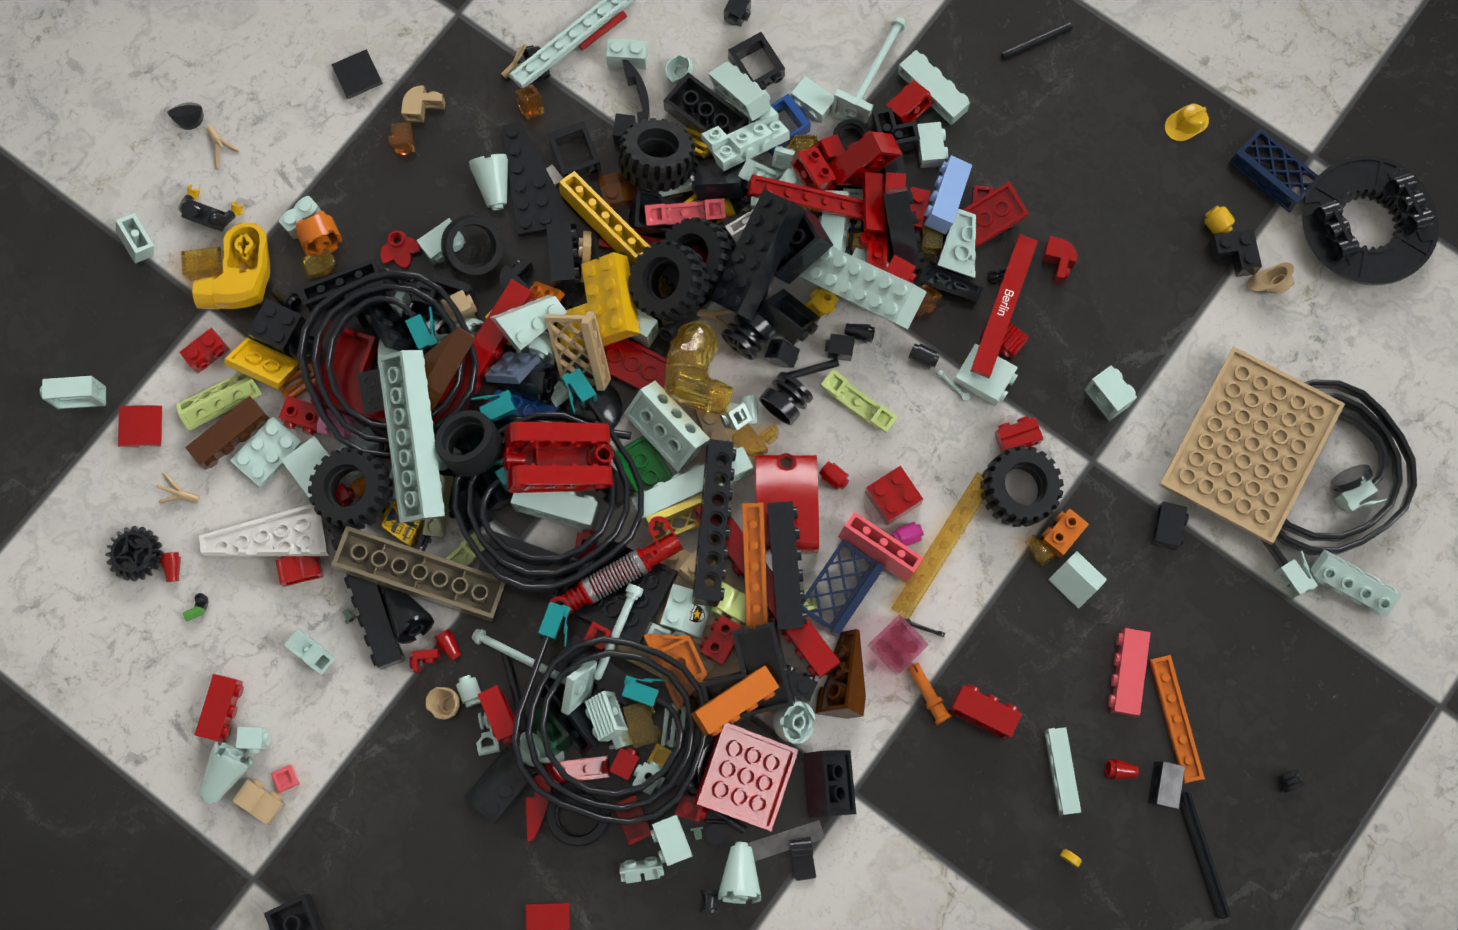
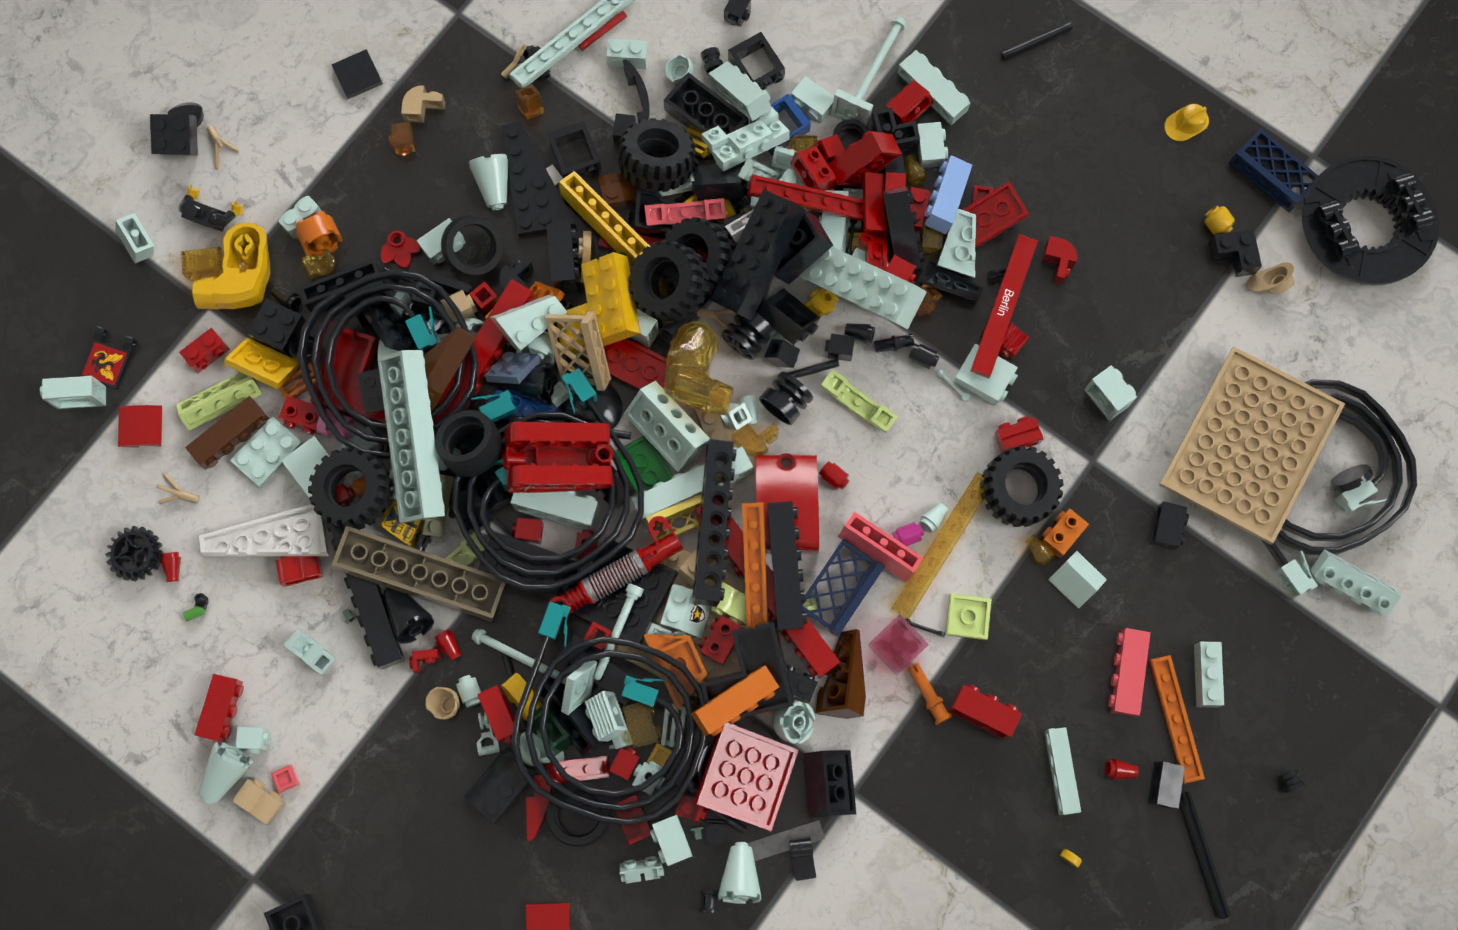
(106, 361): none -> flag
(173, 134): none -> black brick
(484, 298): none -> red brick
(514, 689): none -> yellow slope
(528, 530): none -> red brick
(711, 57): none -> black wheel
(893, 495): red brick -> none
(894, 343): none -> black axle
(915, 171): none -> clear yellow cone
(933, 518): none -> light aqua cone
(968, 616): none -> yellowish green tile
(1209, 674): none -> light aqua brick

